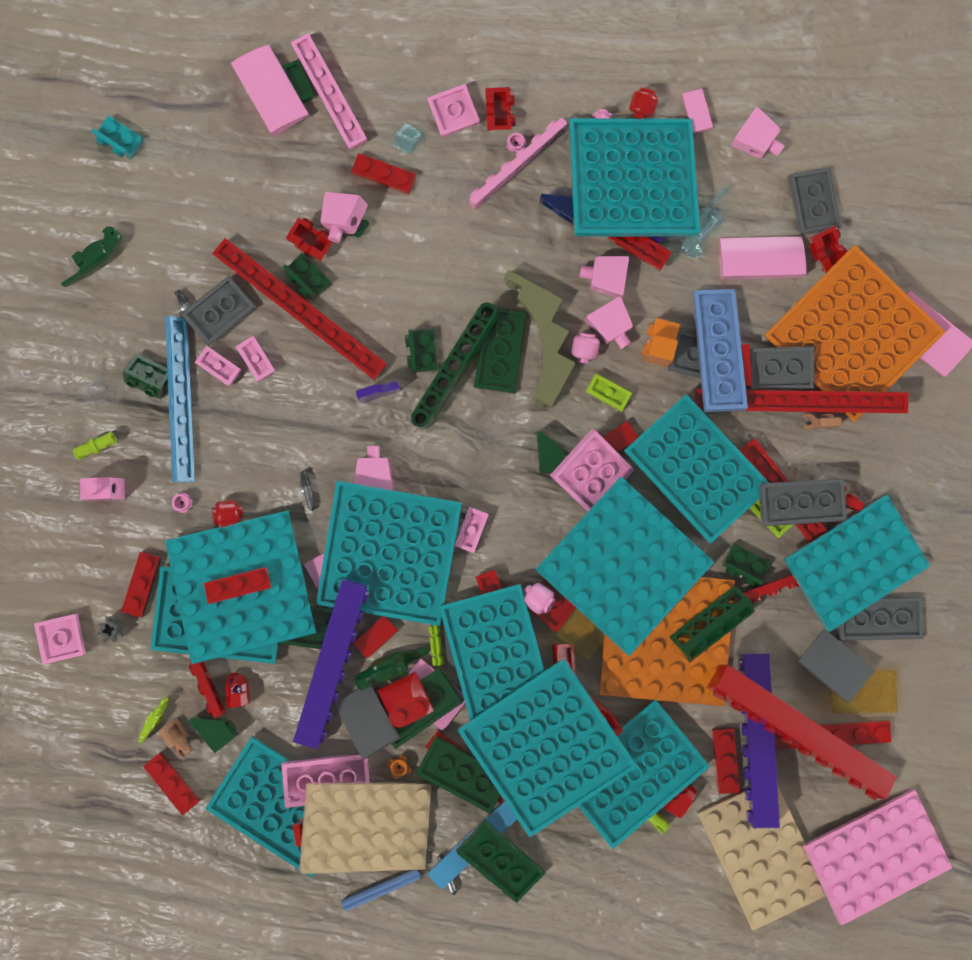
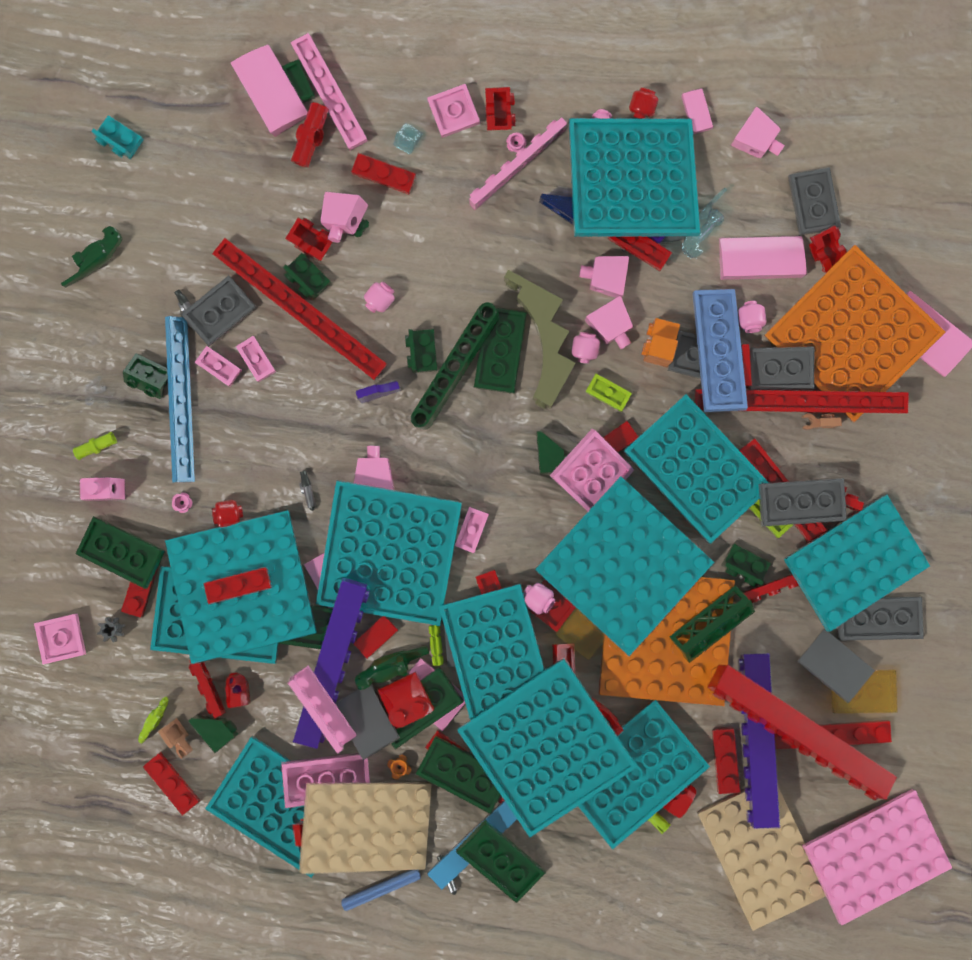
(120, 552): none -> dark green tile
(309, 134): none -> red piece
(321, 708): none -> bright pink fence
(379, 297): none -> bright pink head
(752, 317): none -> bright pink head

